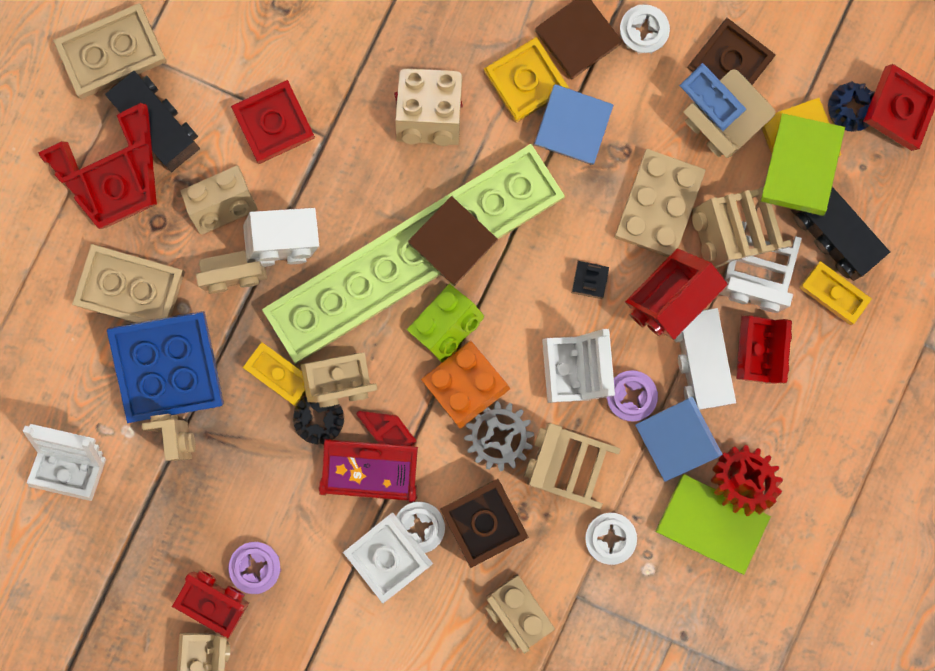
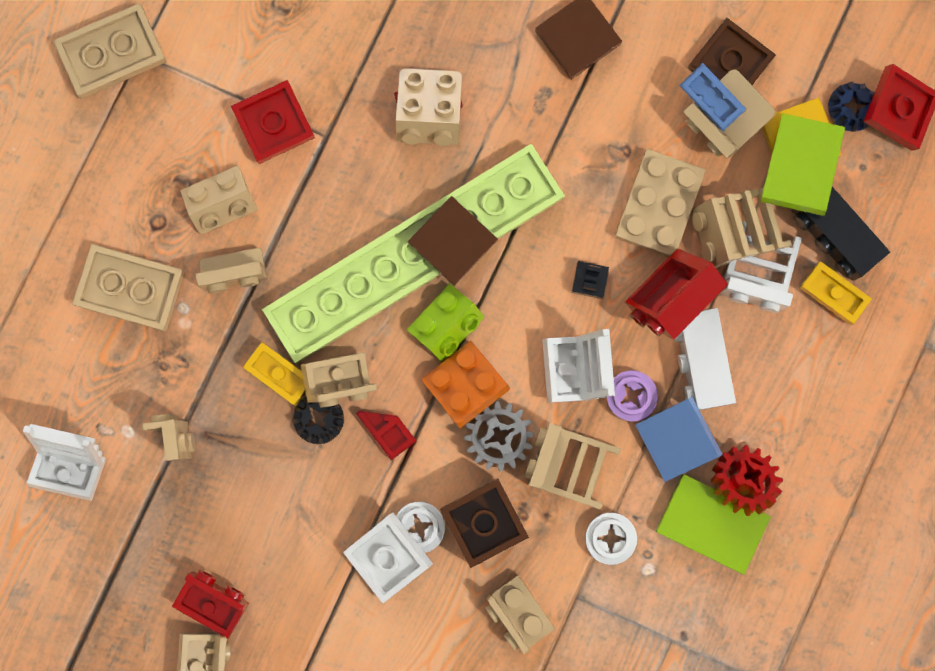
(116, 184): red wing -> none
(165, 366): blue plate -> none
(169, 139): black brick -> none
(241, 561): lavender gear -> none
(281, 236): white brick -> none
(367, 472): door -> none
(524, 79): yellow tile -> none
(573, 124): medium blue tile -> none
(656, 22): white gear -> none
(764, 350): red bracket -> none

